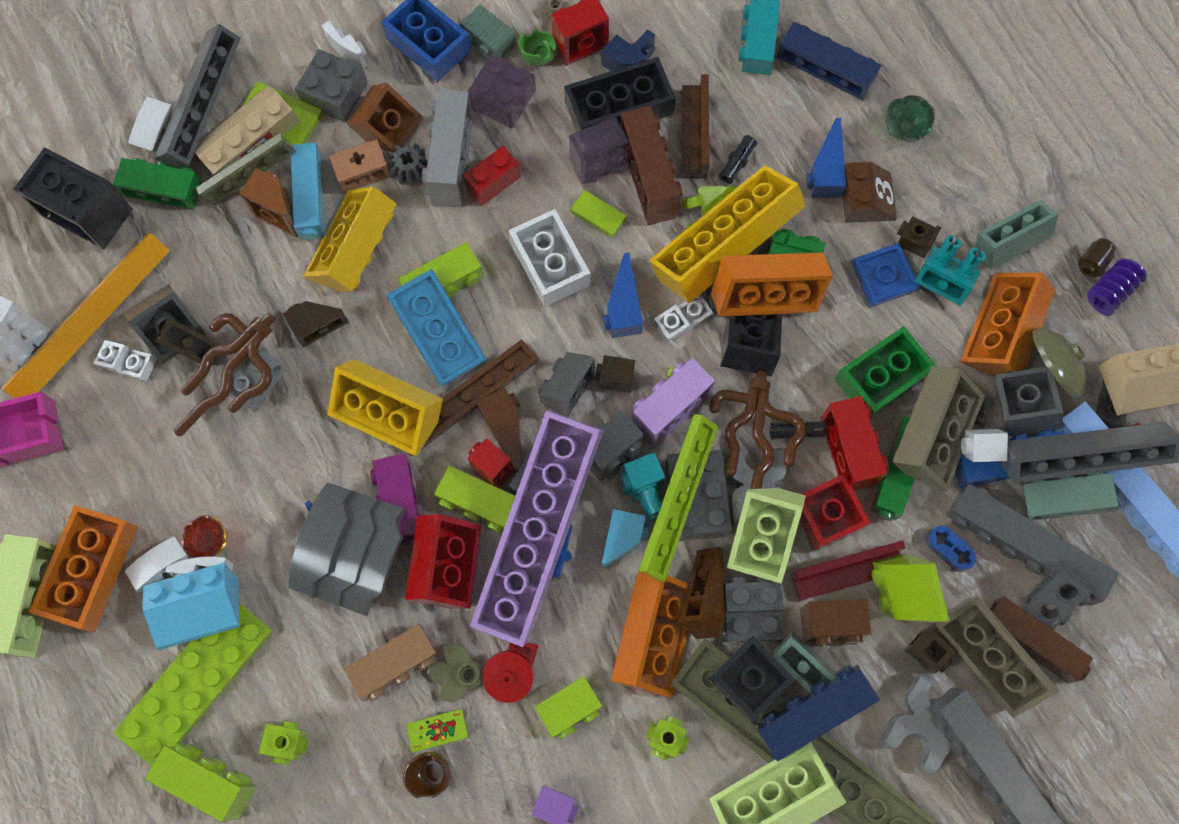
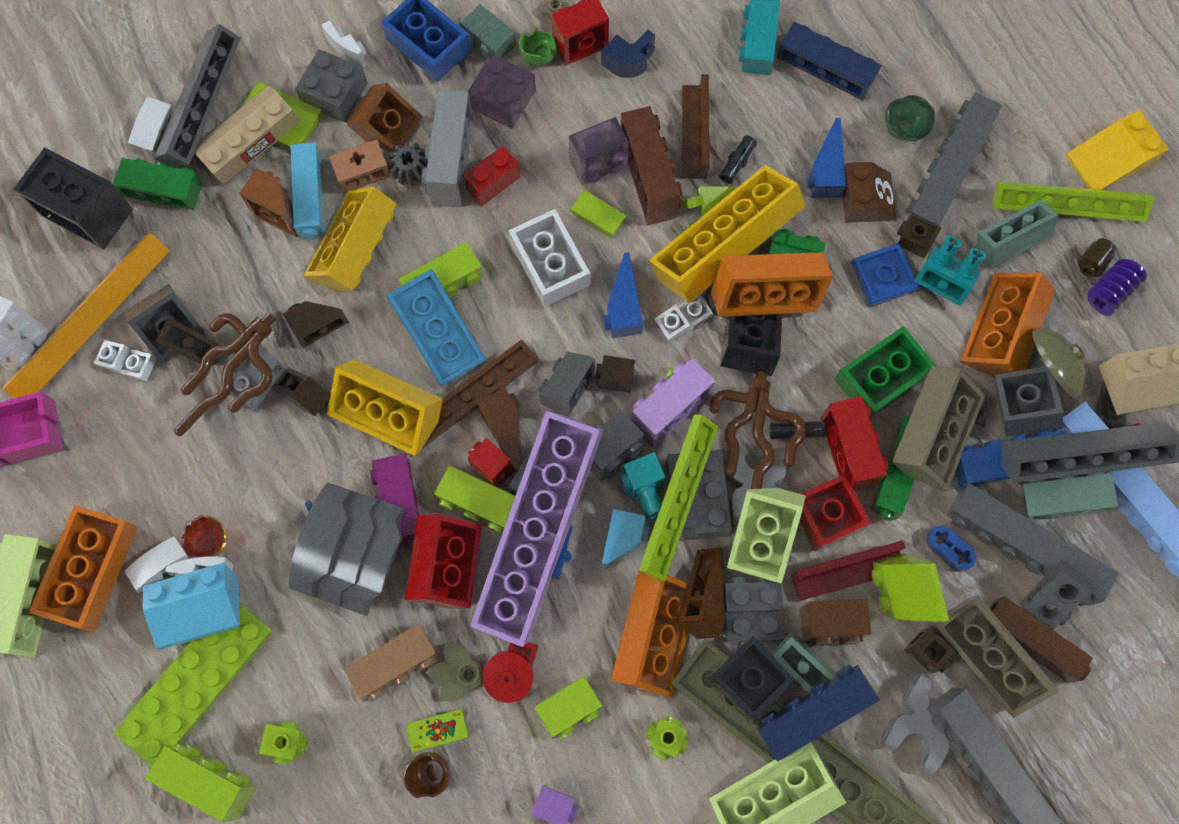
(239, 172): olive tile -> none
(302, 391): none -> dark brown slope
(618, 92): black brick -> none
(955, 160): none -> dark grey brick
(985, 445): white brick -> none
(1074, 201): none -> lime plate
(1117, 152): none -> yellow slope

